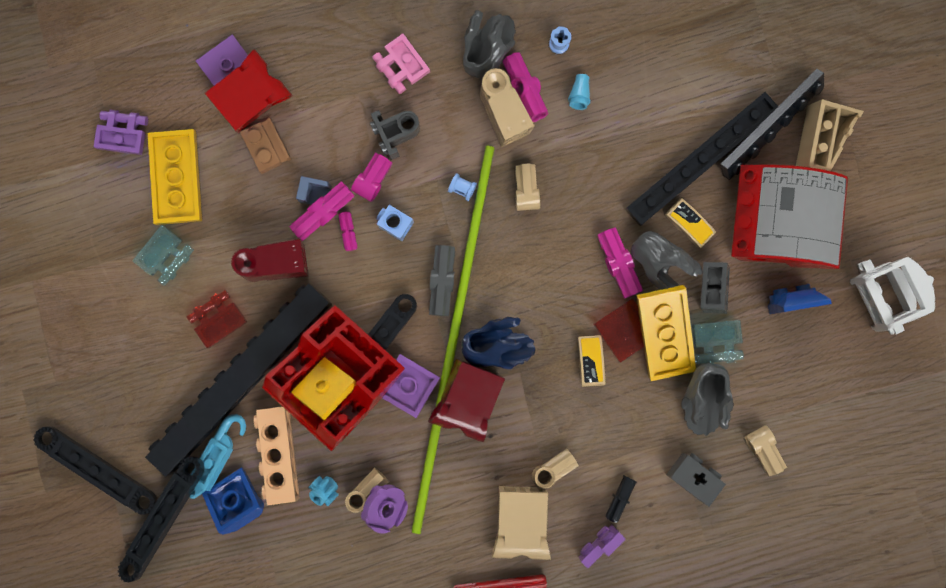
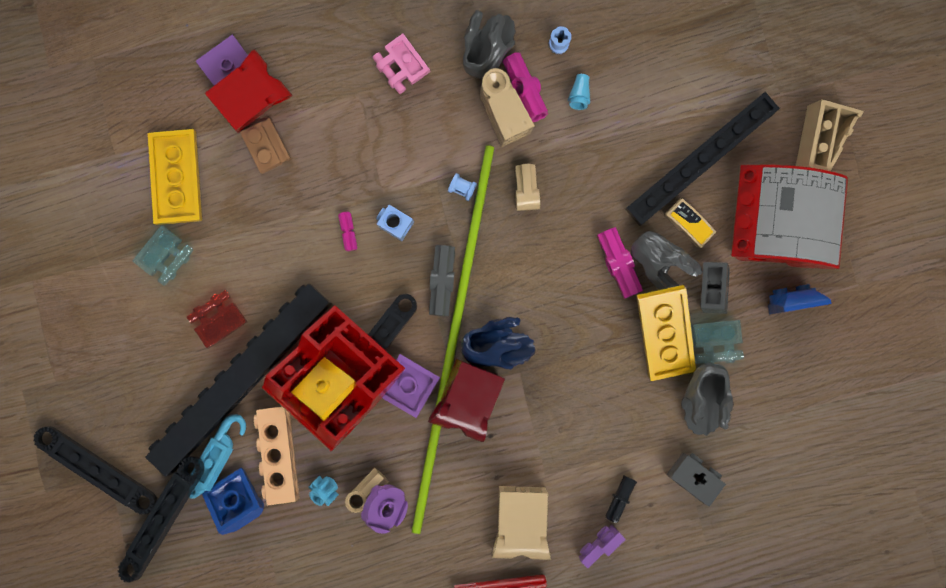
(120, 139): medium lavender plate -> none
(271, 261): dark red piece -> none
(311, 190): sand blue panel -> none
(321, 211): dark pink piece -> none
(369, 182): dark pink piece -> none
(393, 132): dark grey pin -> none
(556, 467): tan piece -> none
(591, 361): slope -> none
(622, 330): clear red plate -> none
(762, 444): tan piece -> none
(773, 123): black plate -> none
(908, 285): white animal -> none

